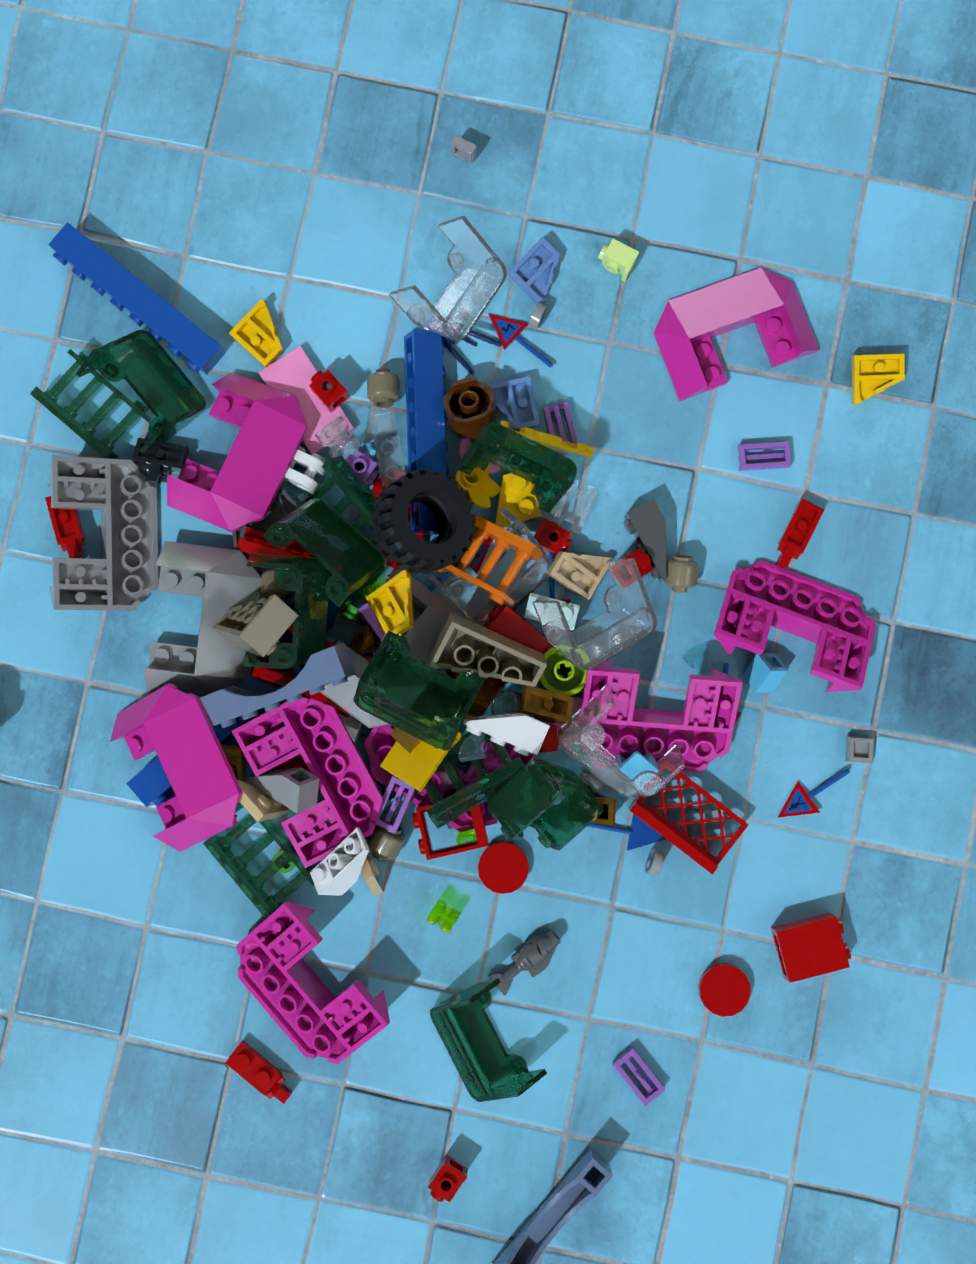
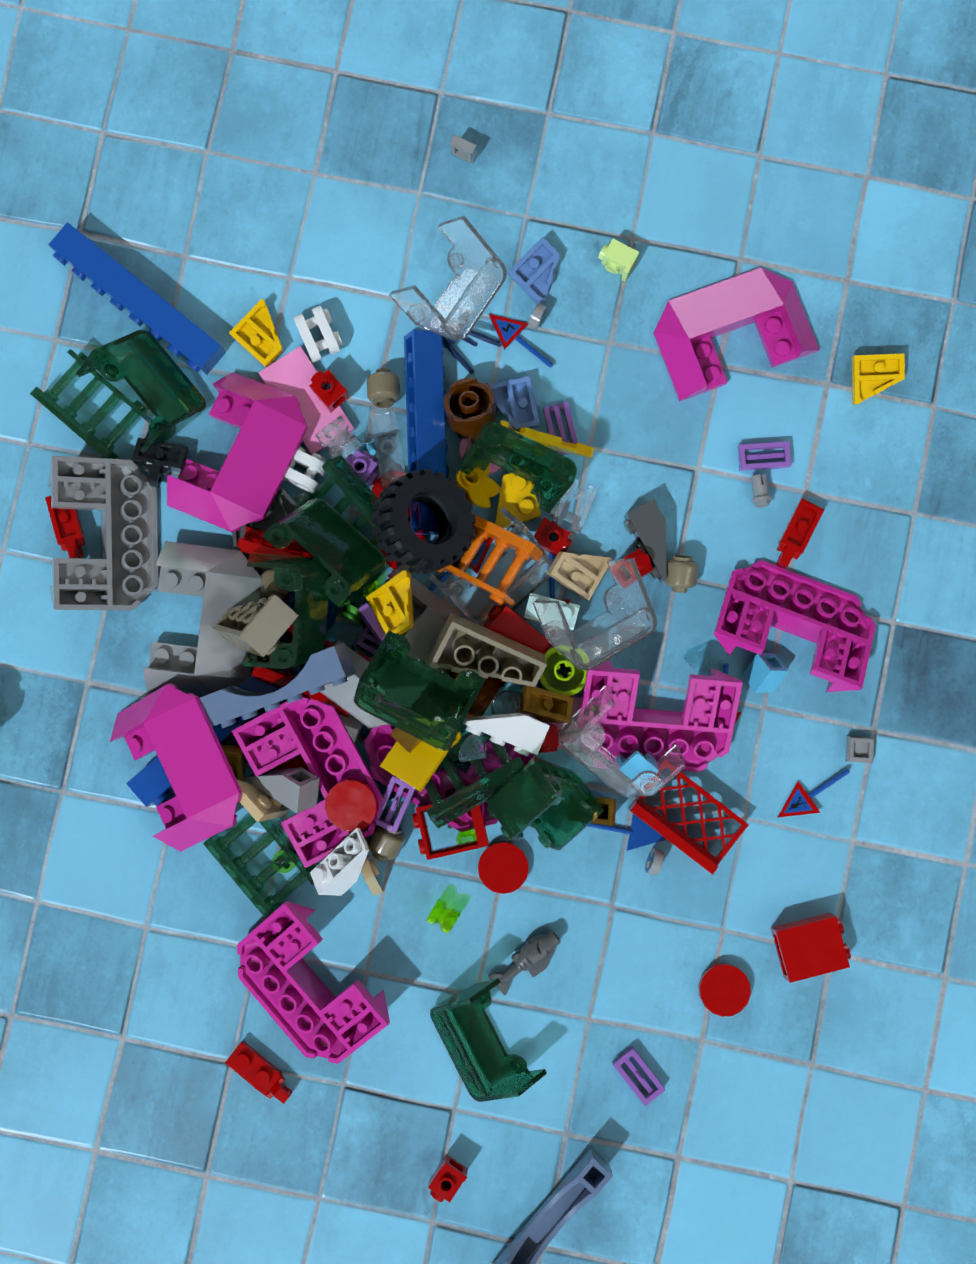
(322, 320): none -> white brick
(351, 804): none -> red tile
(363, 640): pearl gold animal -> none
(592, 783): light grey animal -> none
(760, 491): none -> light grey pin

